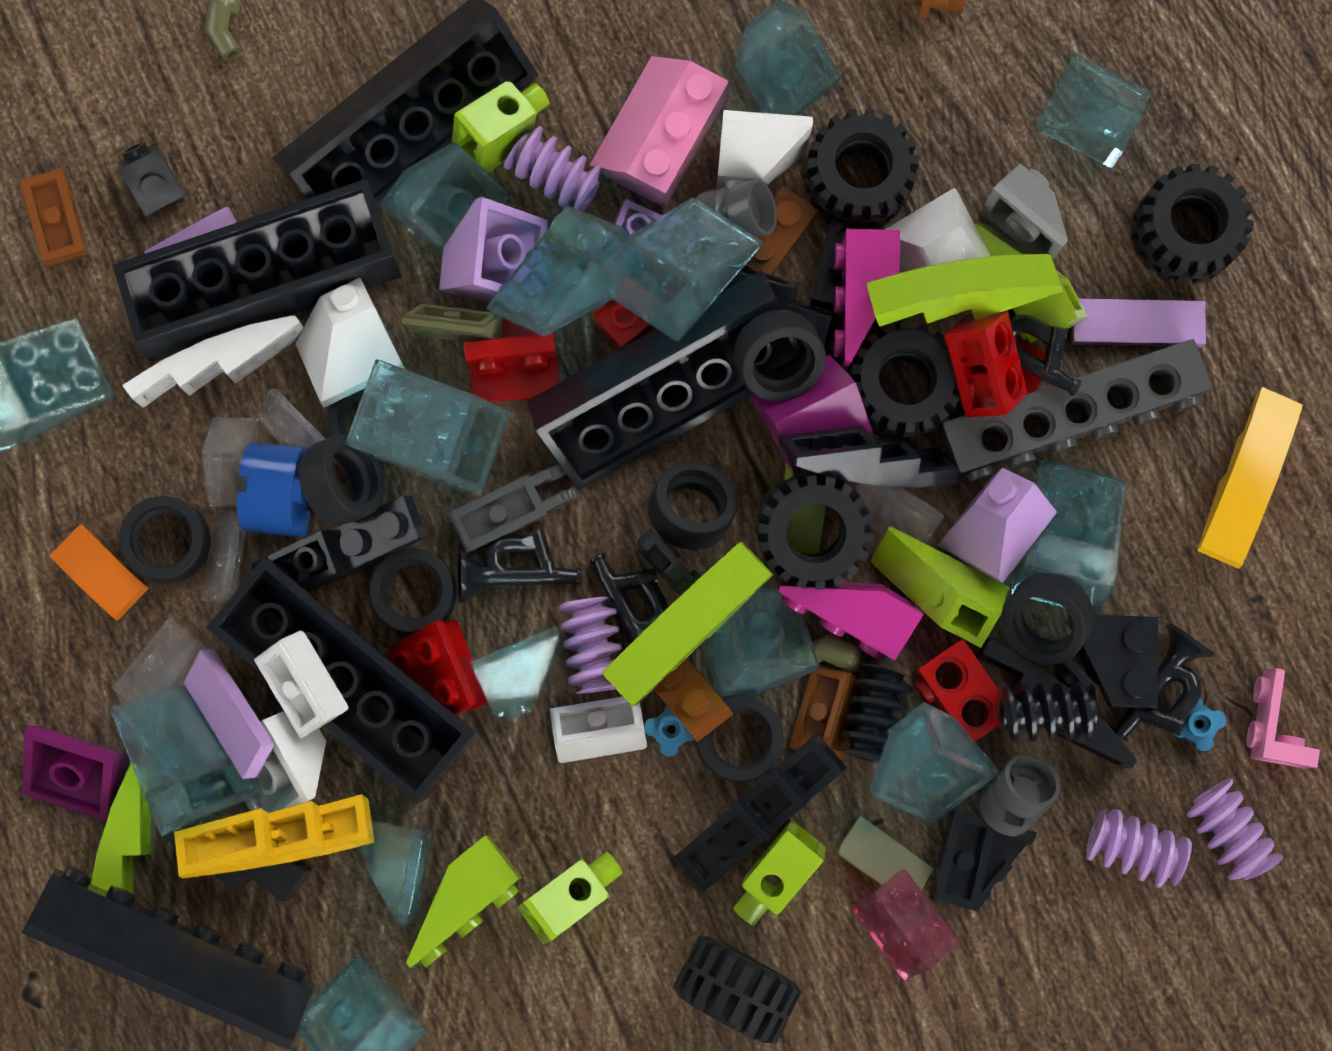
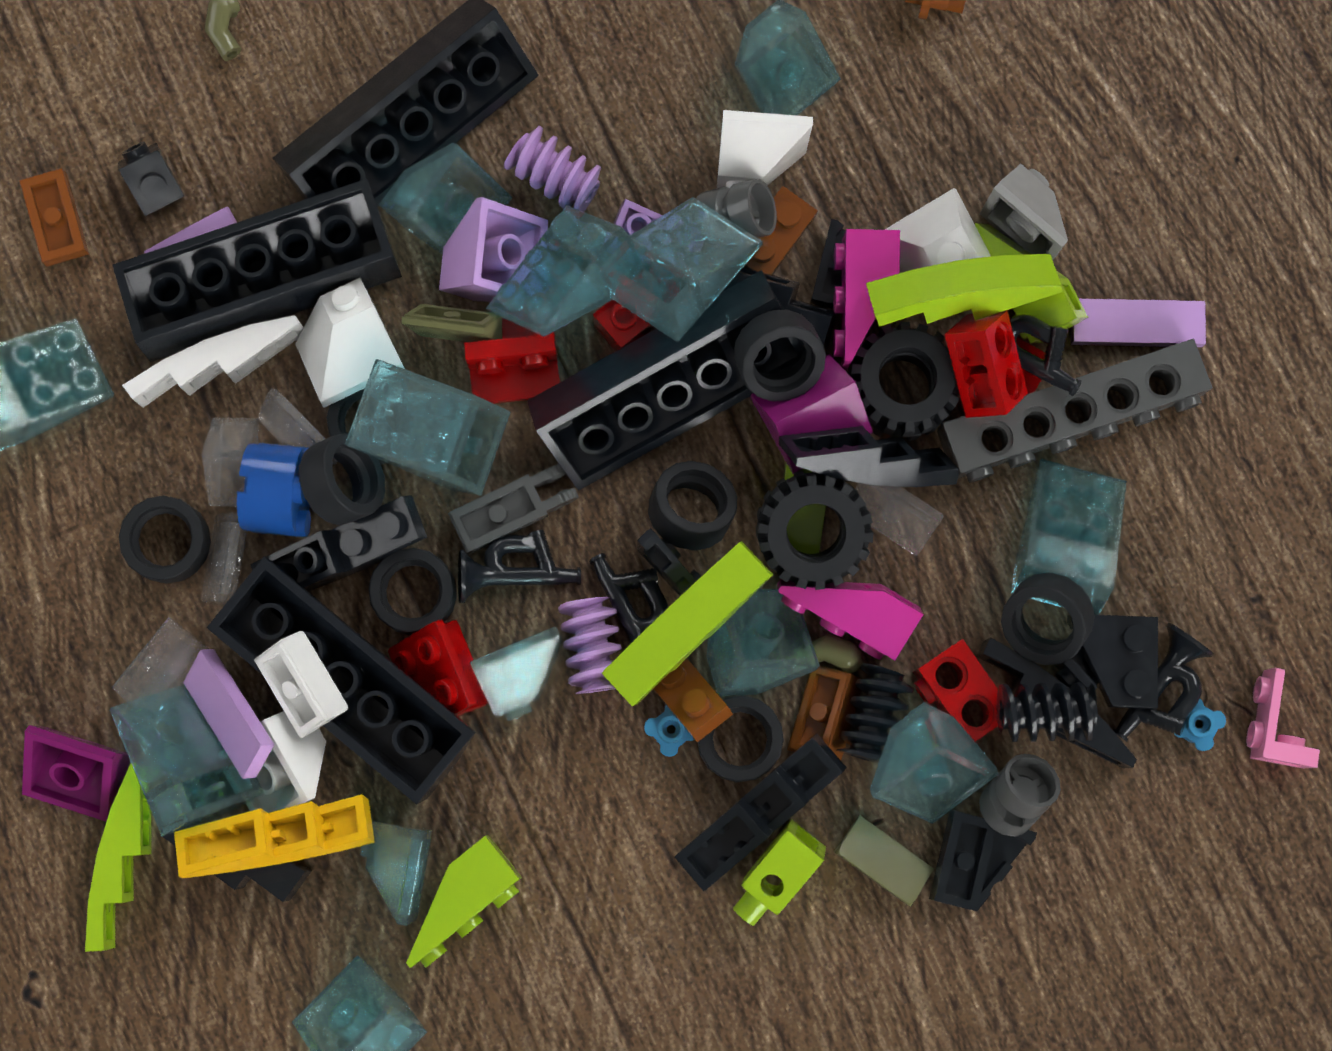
(99, 572): orange slope -> none
(169, 956): black slope -> none
(496, 122): lime torso -> none
(553, 908): lime torso -> none
(597, 729): white slope -> none
(661, 127): bright pink slope -> none
(737, 990): black tyre -> none
(868, 136): black tyre -> none
(905, 925): clear pink bracket -> none
(941, 586): lime slope -> none
(999, 525): lavender slope -> none
(1093, 111): clear light blue slope -> none
(1139, 847): lavender piece -> none
(1211, 196): black tyre -> none
(1233, 832): lavender piece -> none
(1250, 478): yellow slope -> none

